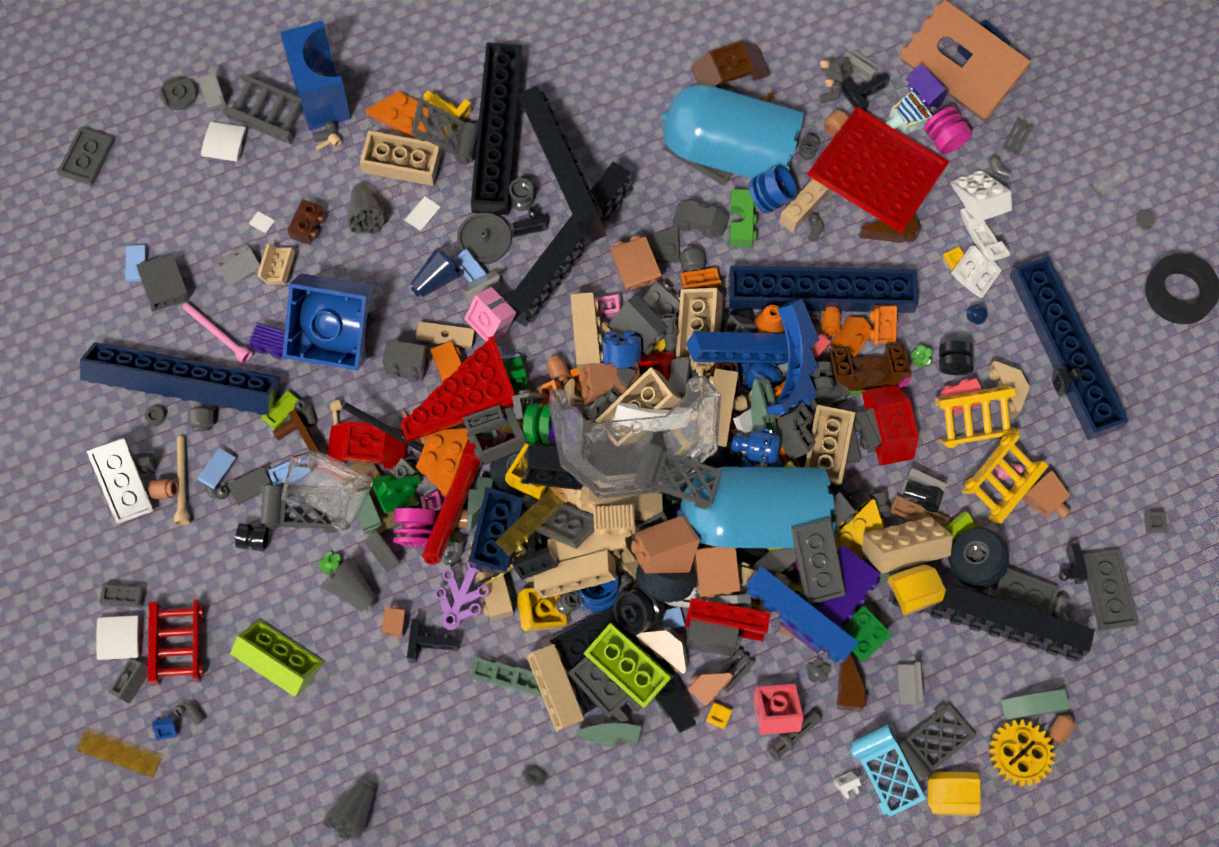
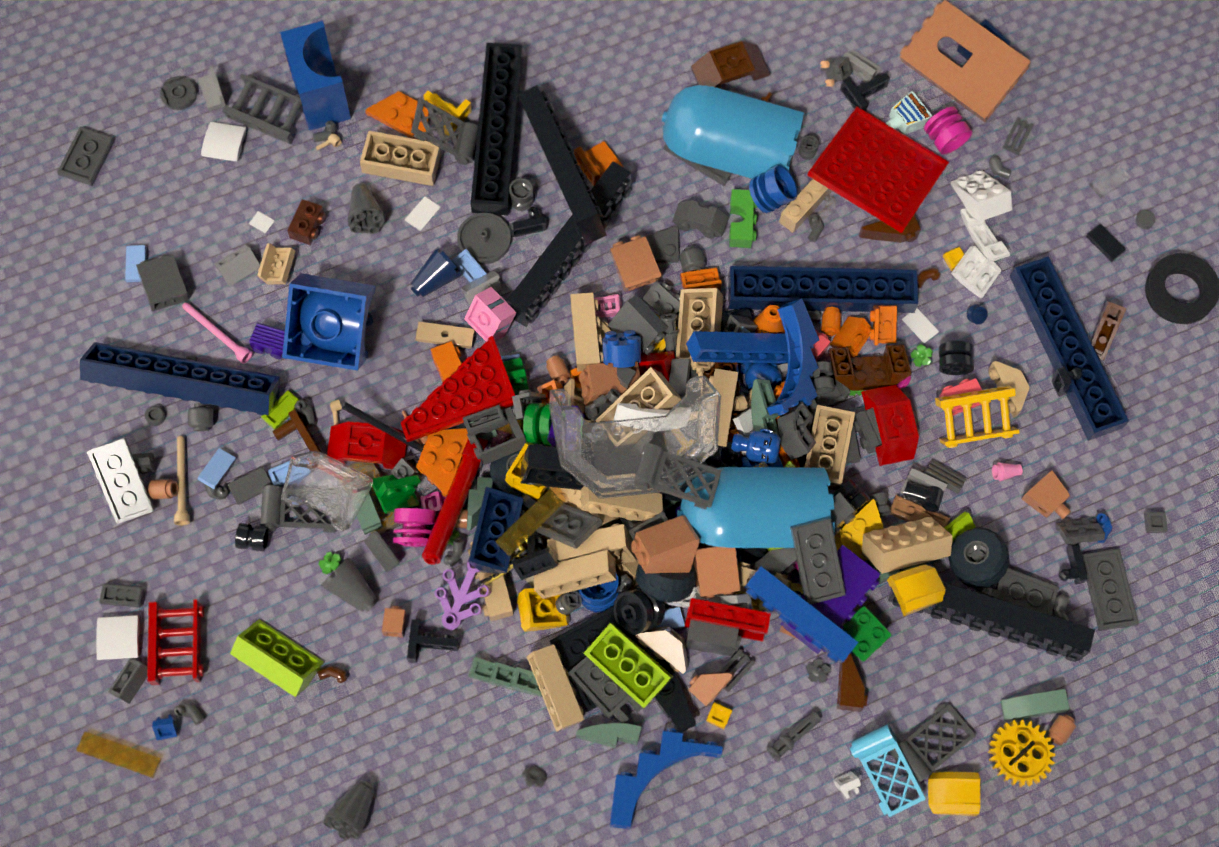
(334, 671): none -> reddish brown arm
(404, 360): dark grey piece -> none
(595, 161): none -> orange bracket
(614, 521): tan brick -> none
(672, 750): none -> blue arch
(778, 709): coral brick -> none
(833, 94): dark grey arm -> none
(834, 122): nougat head -> none
(909, 684): light grey panel -> none
(920, 325): none -> white sticker
(927, 274): none -> reddish brown arm
(928, 86): dark purple slope -> none
(945, 475): none -> dark grey tile
(1021, 483): yellow fence -> none
(1080, 531): none -> flat silver plate
(1105, 524): none -> blue arm
(1106, 243): none -> black tile
(1106, 328): none -> reddish brown slope

